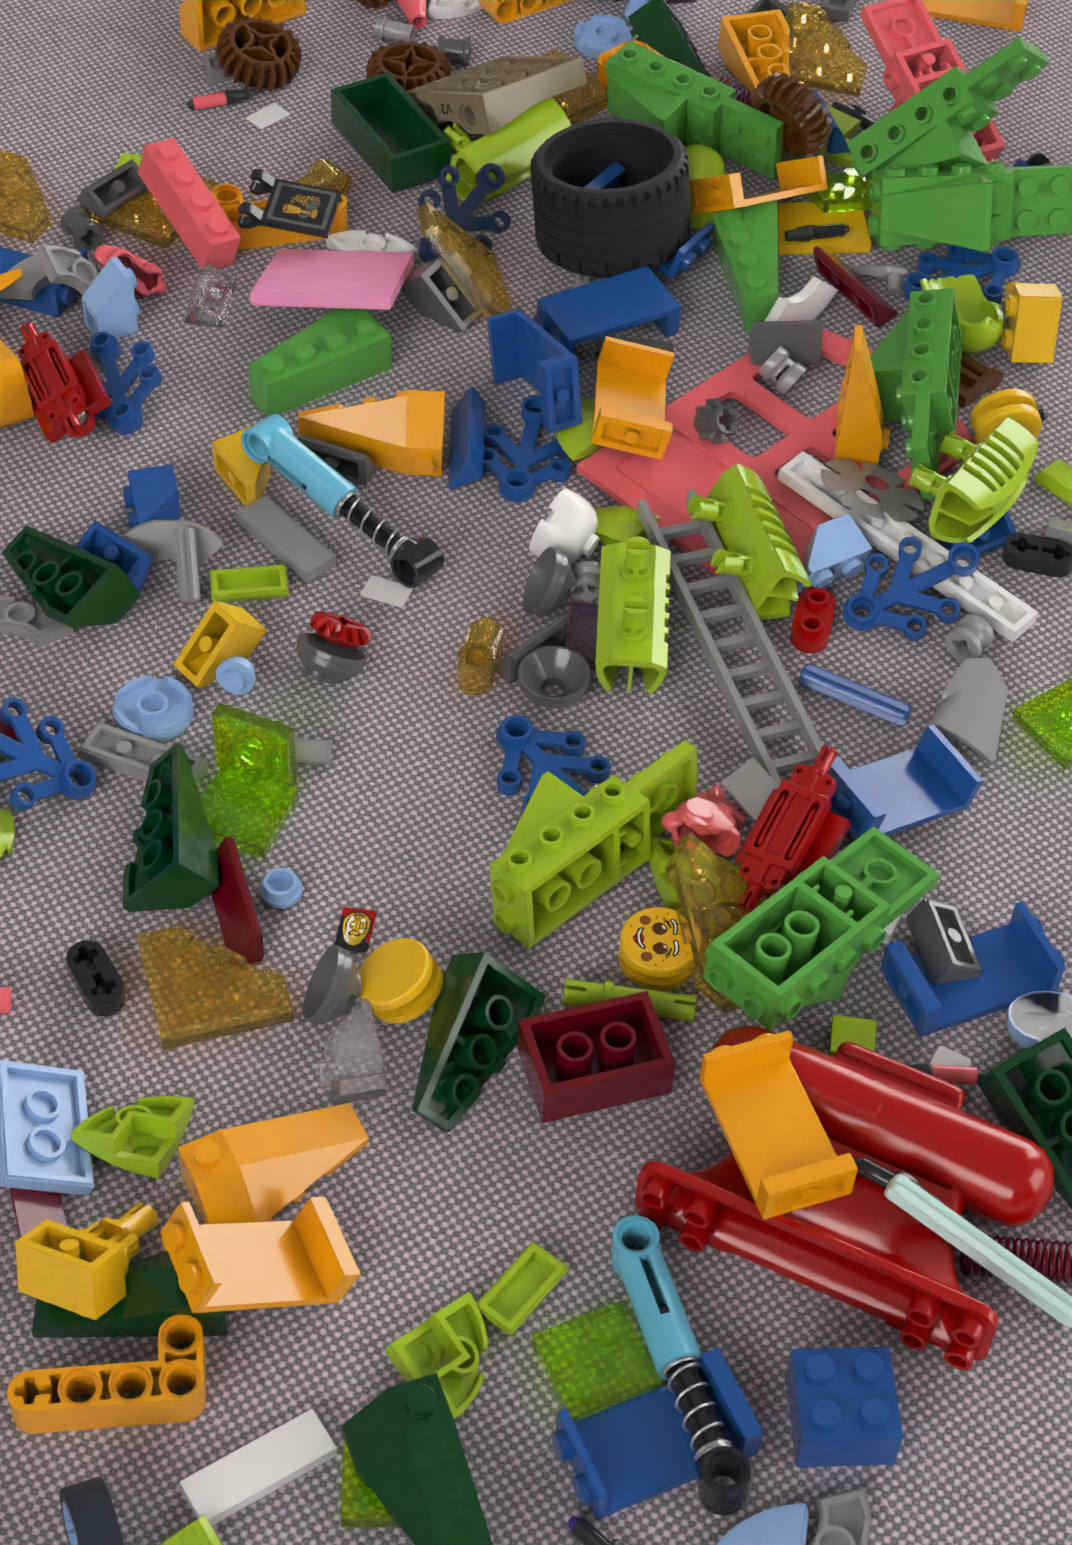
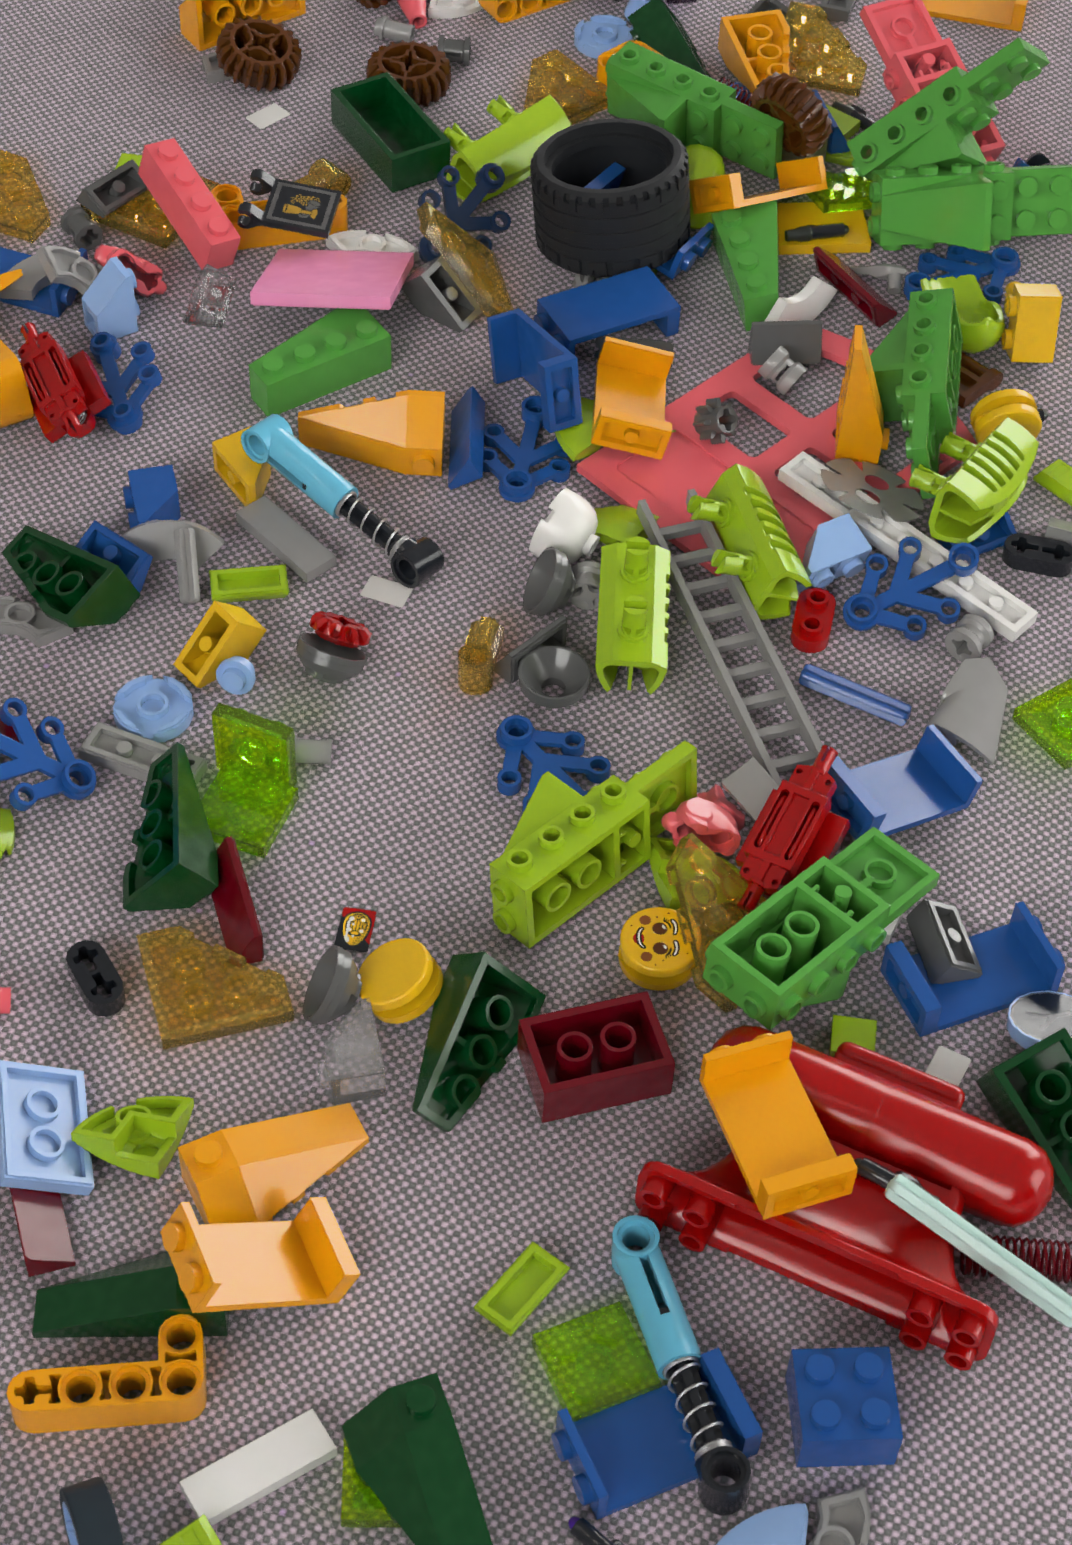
(82, 1266): yellow brick -> none
(219, 98): piece -> none
(280, 888): light blue plate -> none
(348, 463): dark grey slope -> none
(447, 1346): lime brick -> none
(497, 90): dark tan piece -> none
(583, 631): clear purple tile -> none
(666, 1004): lime pin -> none
(951, 1074): coral piece -> none

